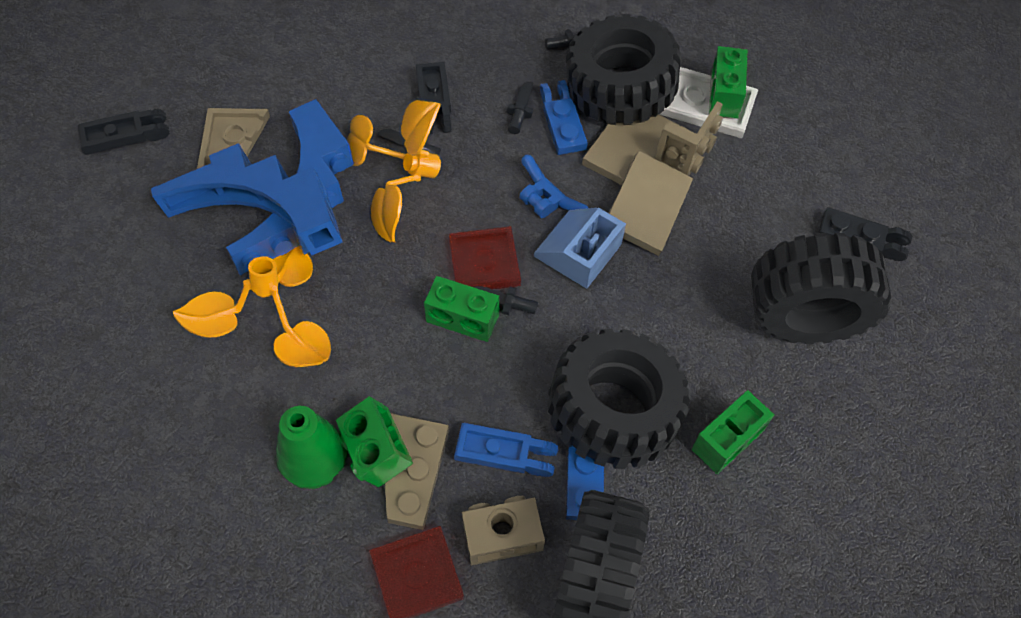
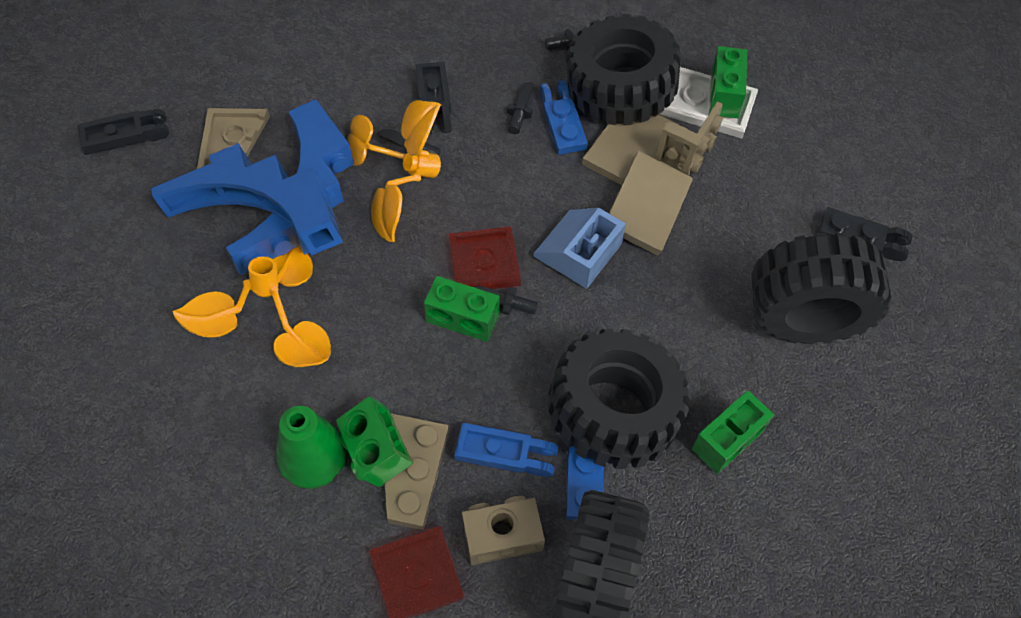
(532, 193): blue piece -> none

